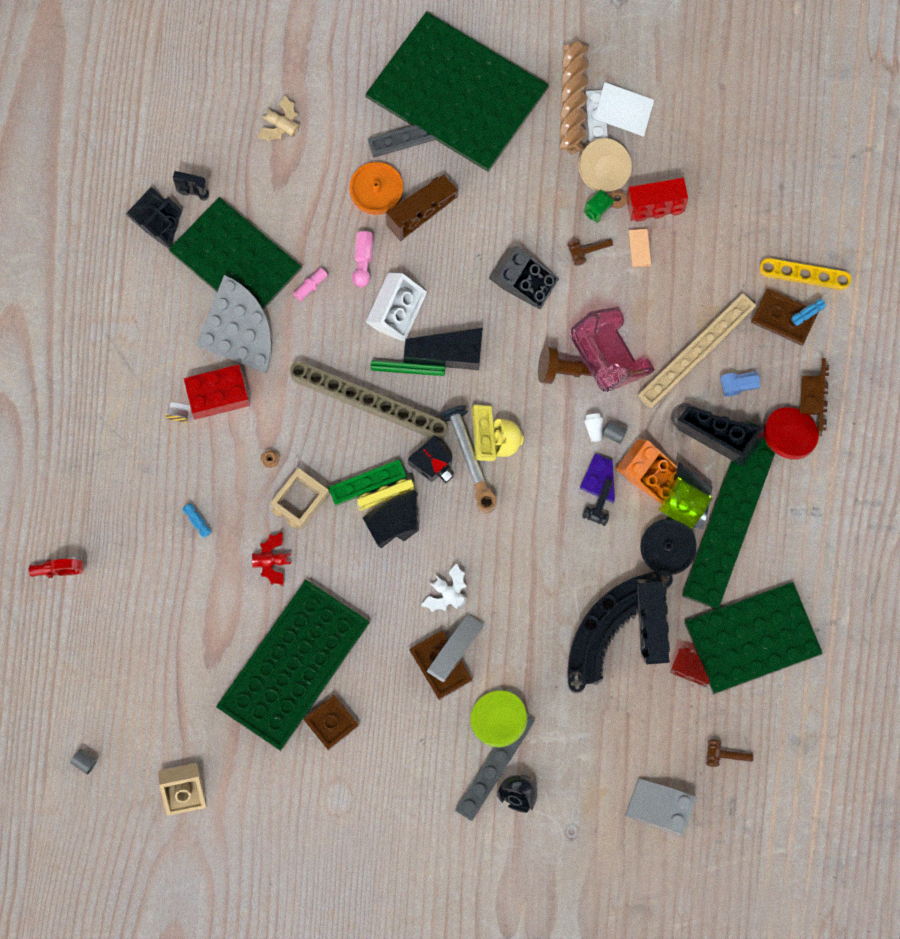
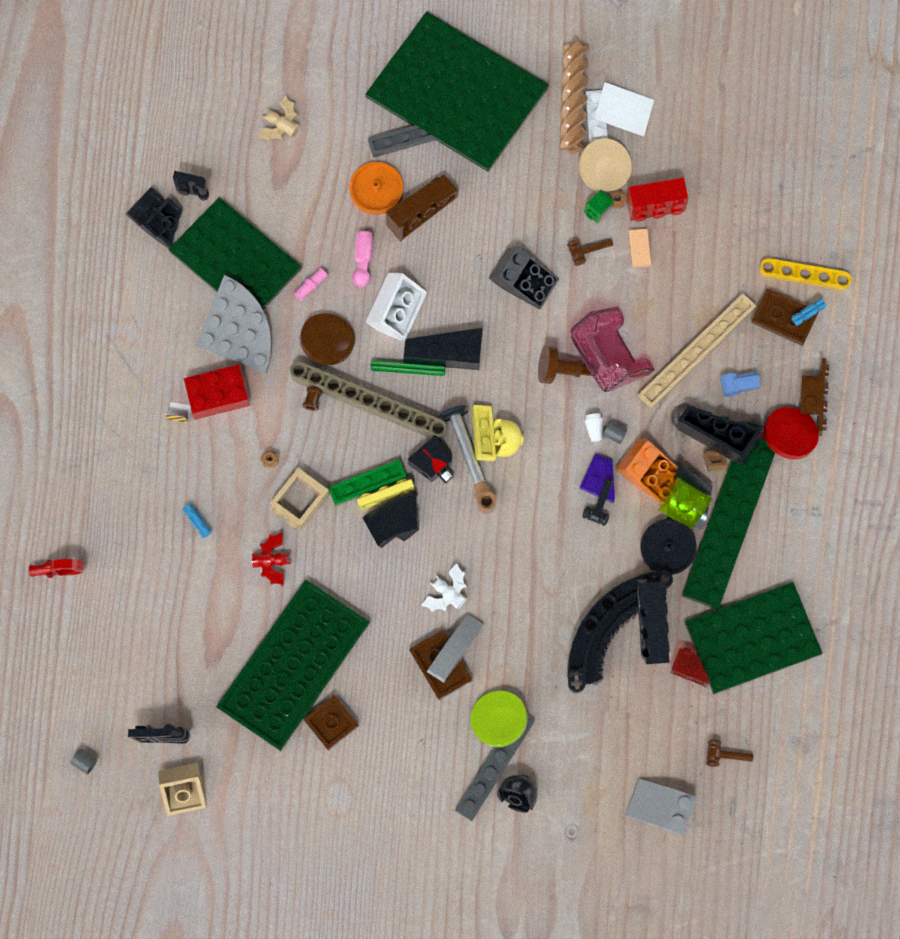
(168, 734): none -> black plate
(312, 399): none -> reddish brown bush
(327, 339): none -> reddish brown piece
(714, 461): none -> medium nougat plate

